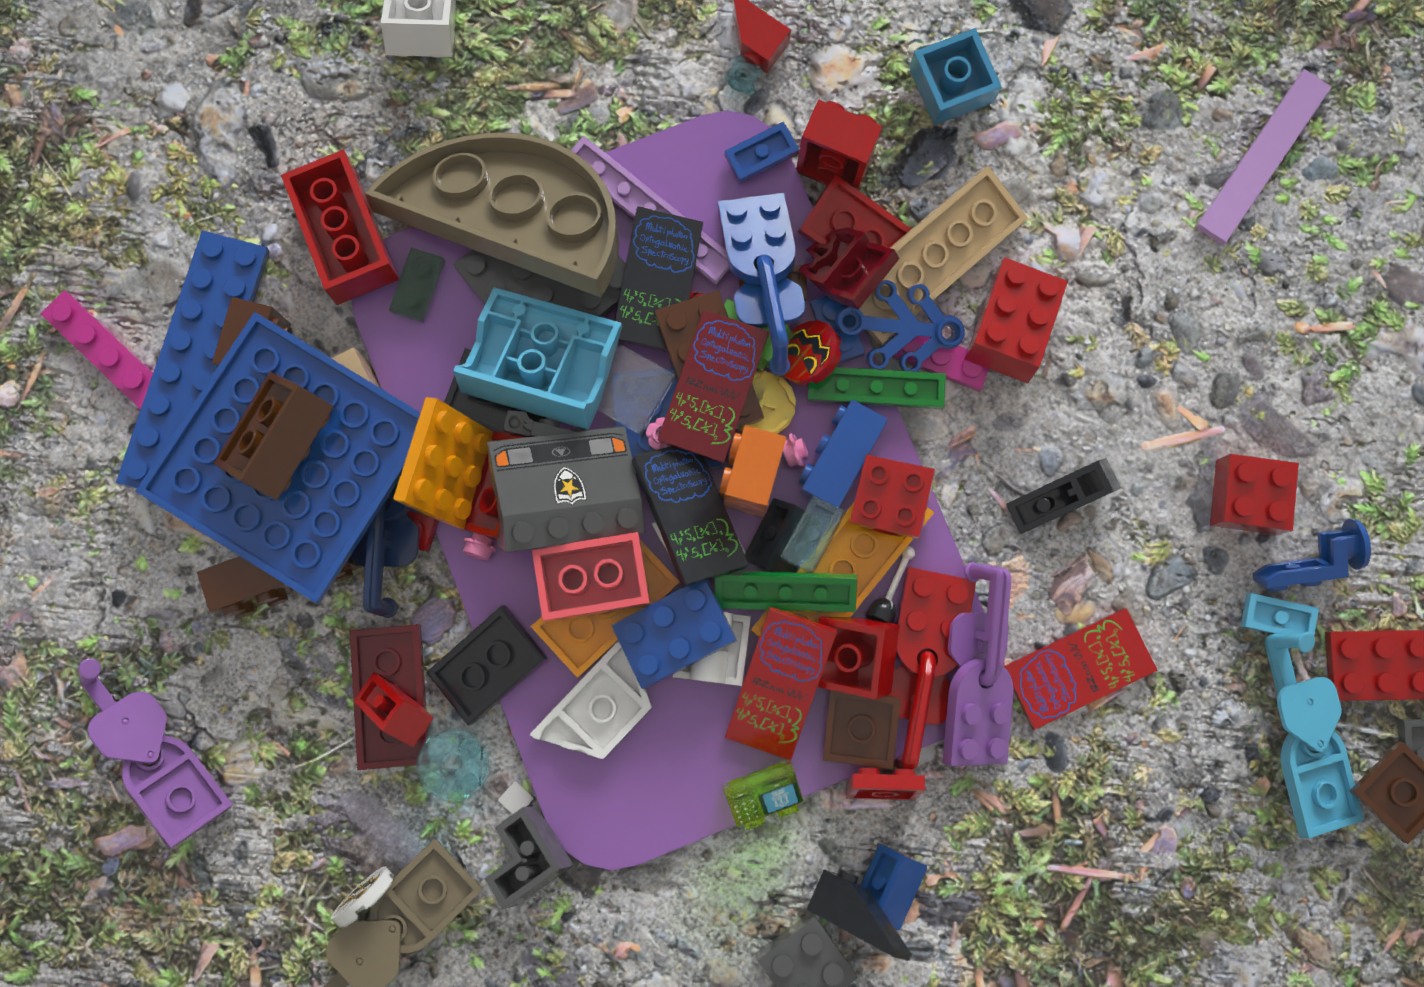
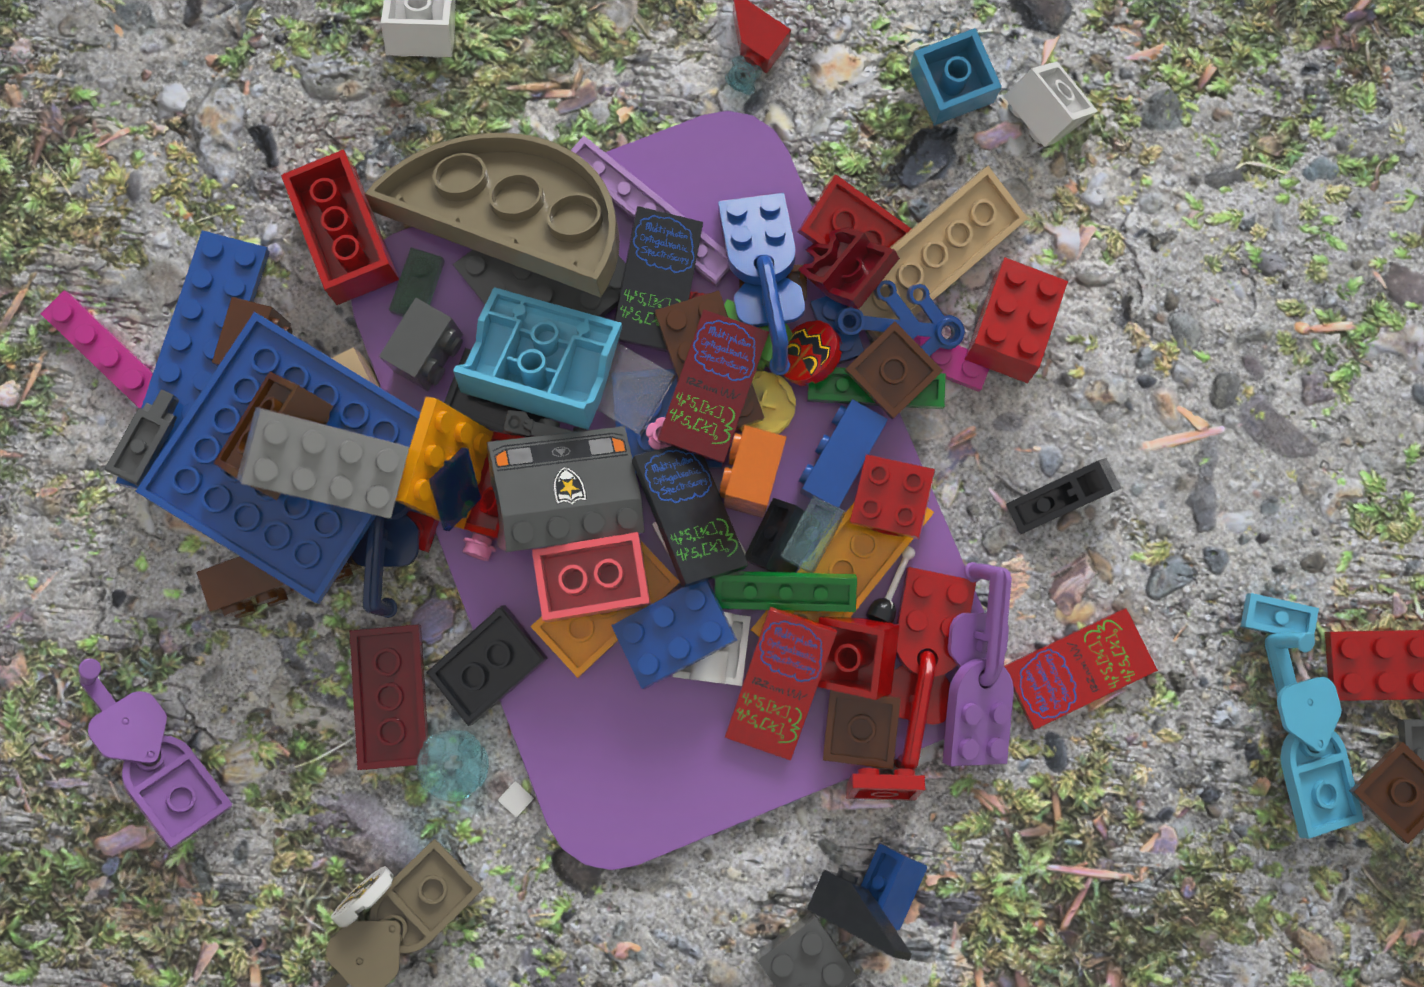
(143, 439): none -> dark grey hinge
(322, 463): none -> light grey brick
(393, 710): red slope -> none
(422, 345): none -> dark grey brick
(455, 489): none -> clear blue piece
(535, 857): dark grey brick -> none
(597, 708): white wing -> none
(761, 152): blue plate -> none
(763, 794): clear neon green slope -> none
(795, 451): bright pink plate -> none
(837, 144): red brick -> none
(893, 370): none -> reddish brown plate
(1049, 103): none -> white slope
(1254, 494): red brick -> none
(1263, 157): lavender tile -> none
(1335, 550): blue piece -> none

